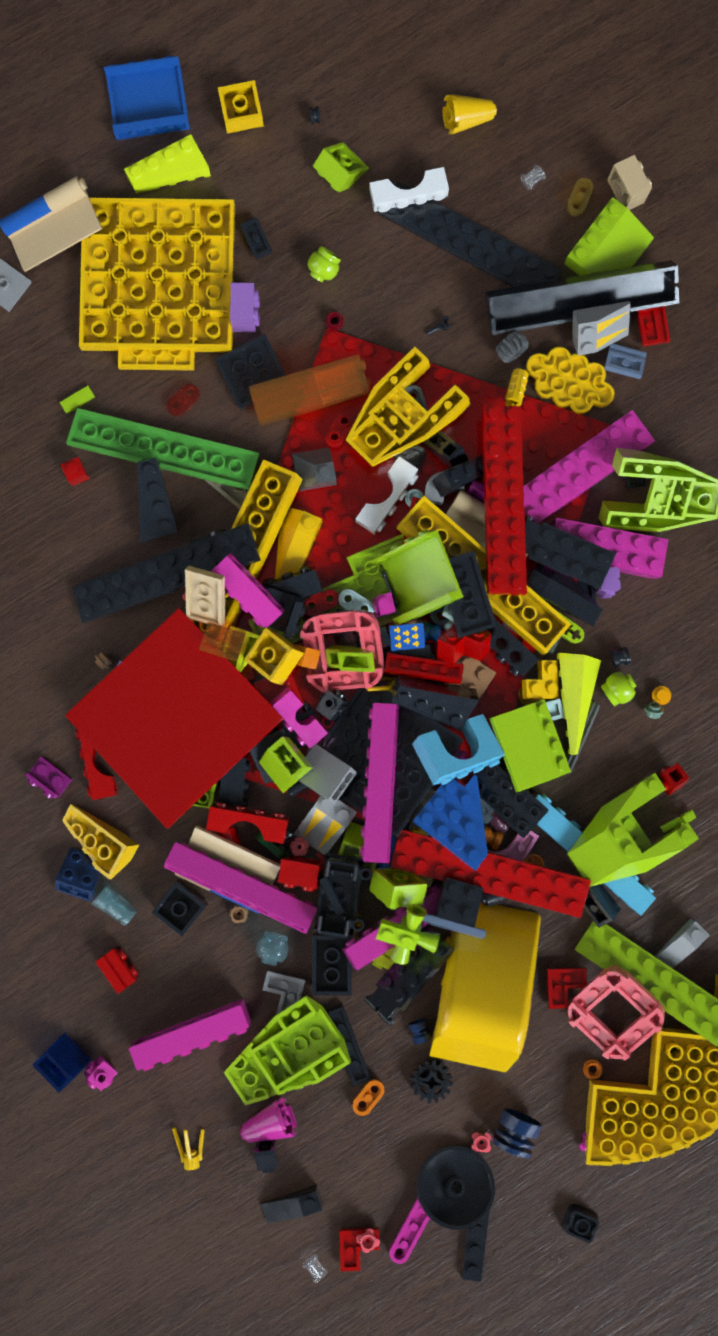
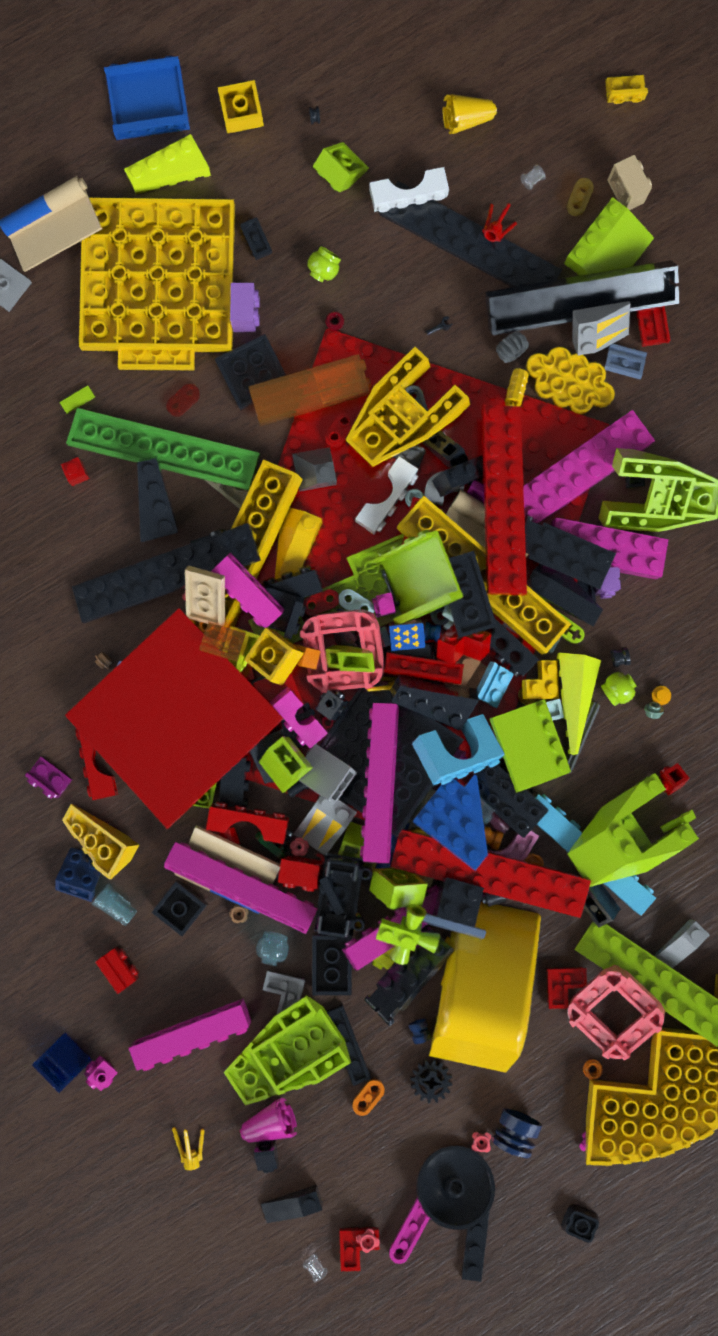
(493, 230): none -> red plant
(494, 684): none -> medium azure plate
(626, 89): none -> yellow bracket

